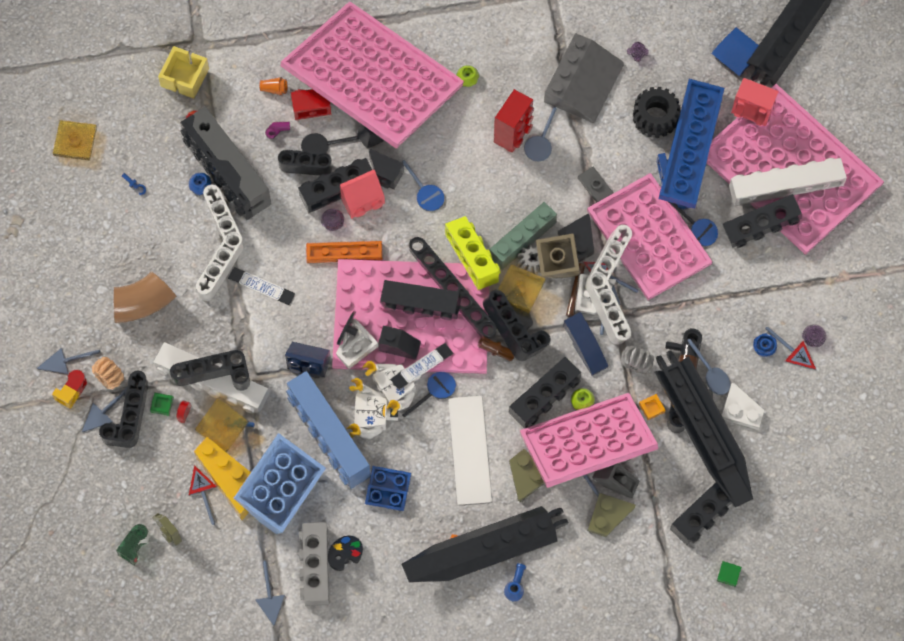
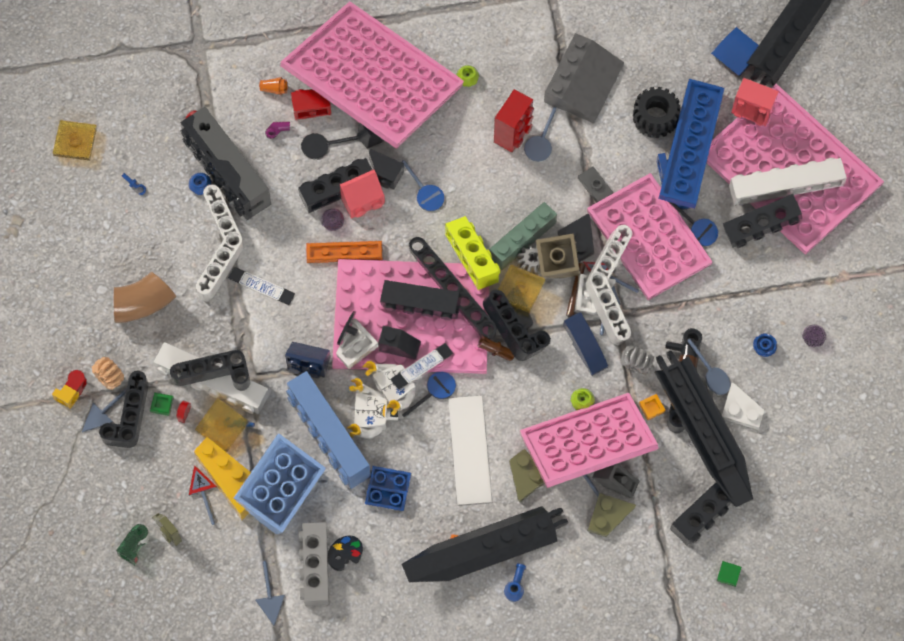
(57, 363): sand blue piece -> none
(182, 75): light yellow piece -> none
(298, 157): black beam -> none
(562, 370): black brick -> none
(637, 46): clear purple plate -> none
(799, 356): piece -> none

